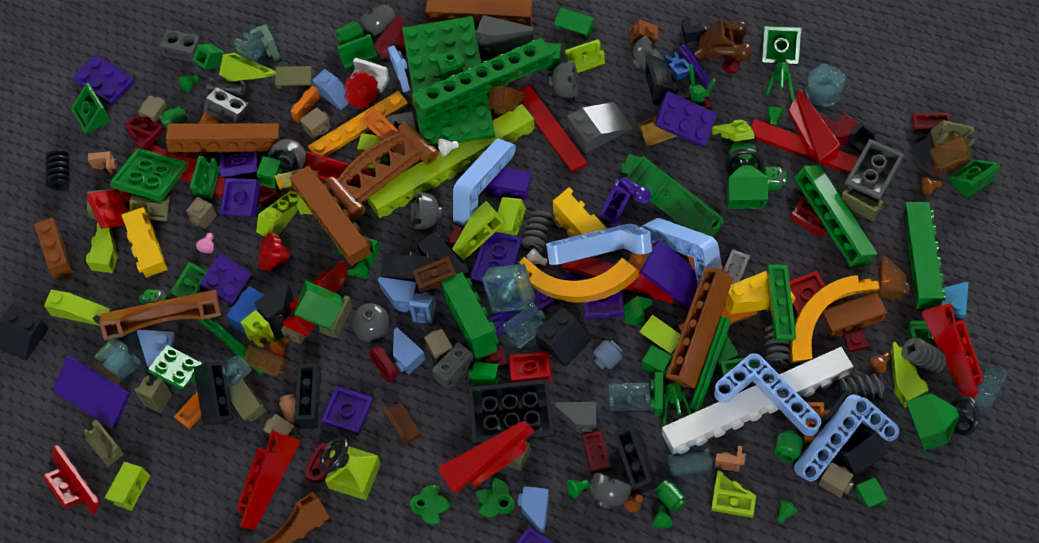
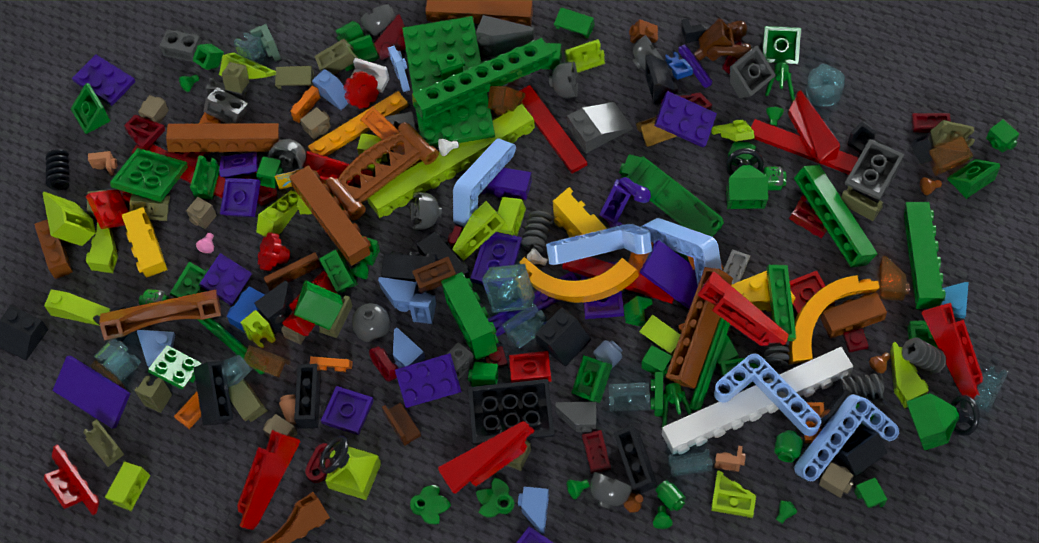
(68, 220): none -> lime slope
(173, 116): green brick -> none
(235, 77): none -> olive brick
(278, 347): dark orange rock -> none
(293, 271): none -> dark orange tile
(336, 57): none -> olive hinge
(338, 271): none -> green hinge
(339, 365): none -> orange plate
(428, 380): none -> dark purple plate
(438, 344): dark tan brick -> none
(591, 379): none -> green slope
(697, 92): green plant -> none
(741, 312): none -> red wedge
(750, 73): none -> dark grey slope
(842, 128): dark red brick -> none
(1002, 136): none -> green brick

